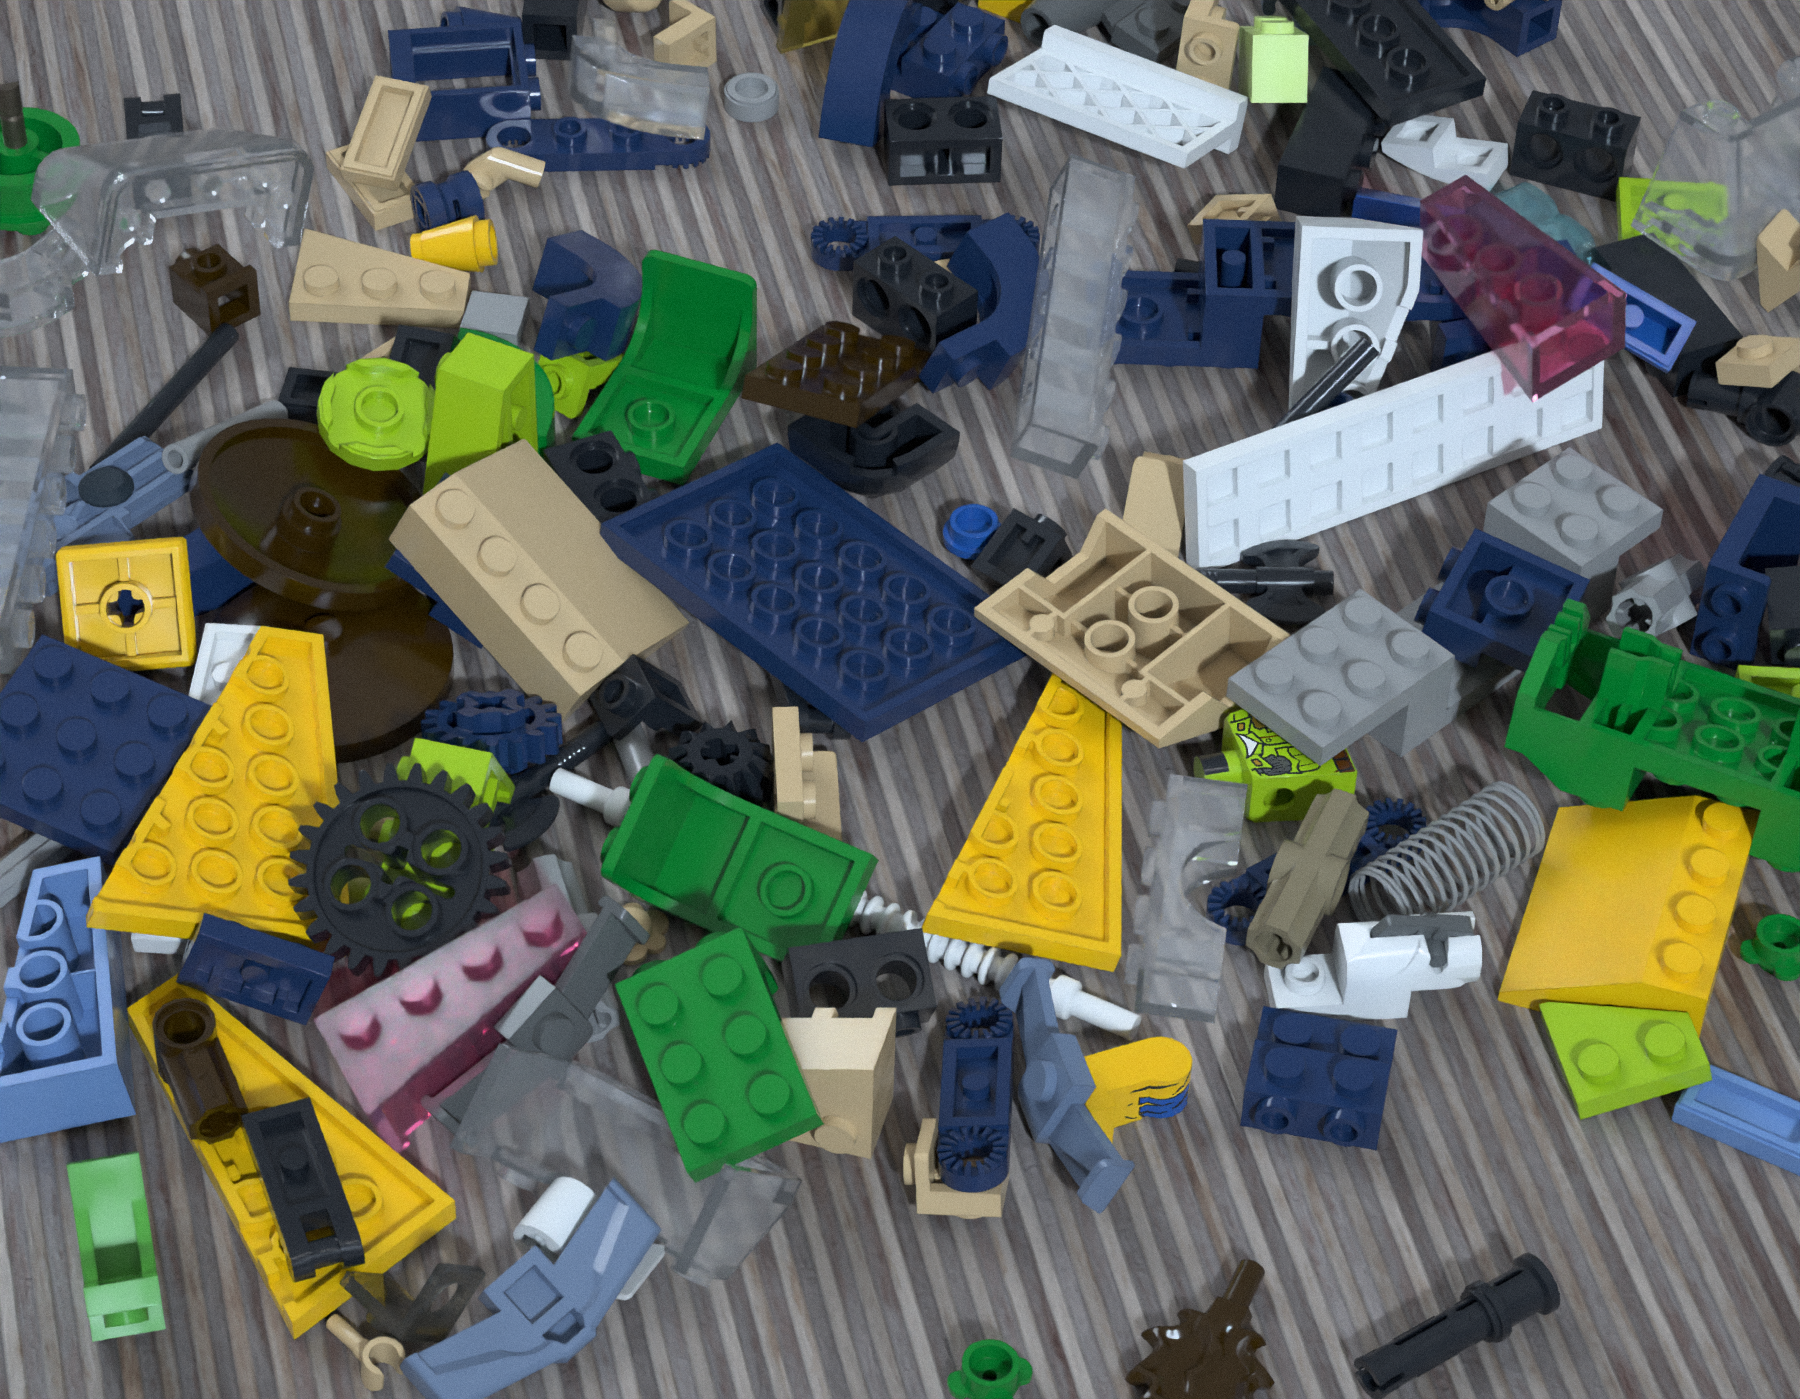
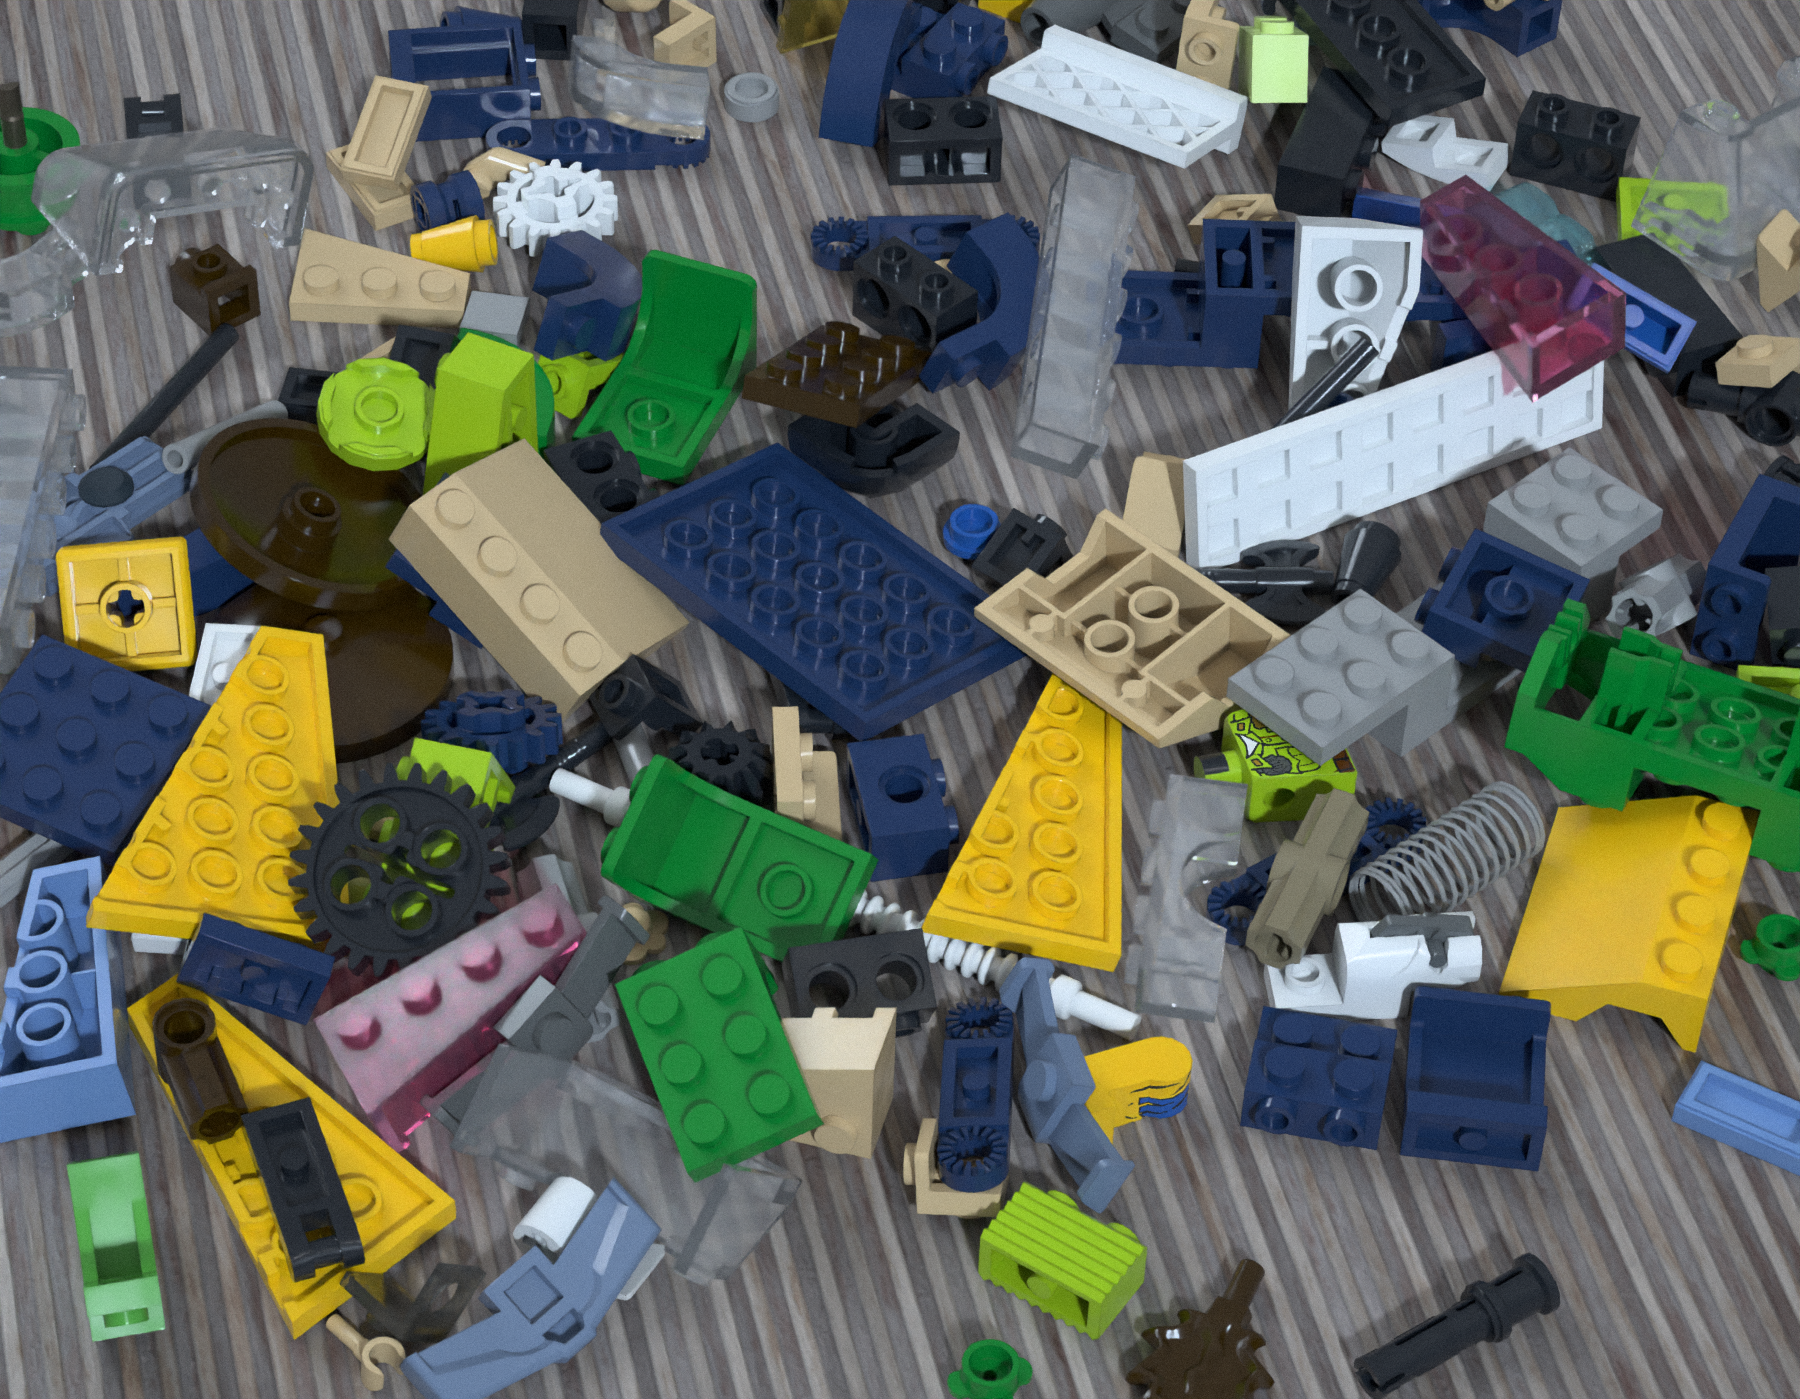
(552, 204): none -> white gear
(900, 806): none -> dark blue brick
(1062, 1259): none -> lime brick
(1366, 560): none -> black cone
(1475, 1078): none -> dark blue panel
(1623, 1054): lime wing -> none

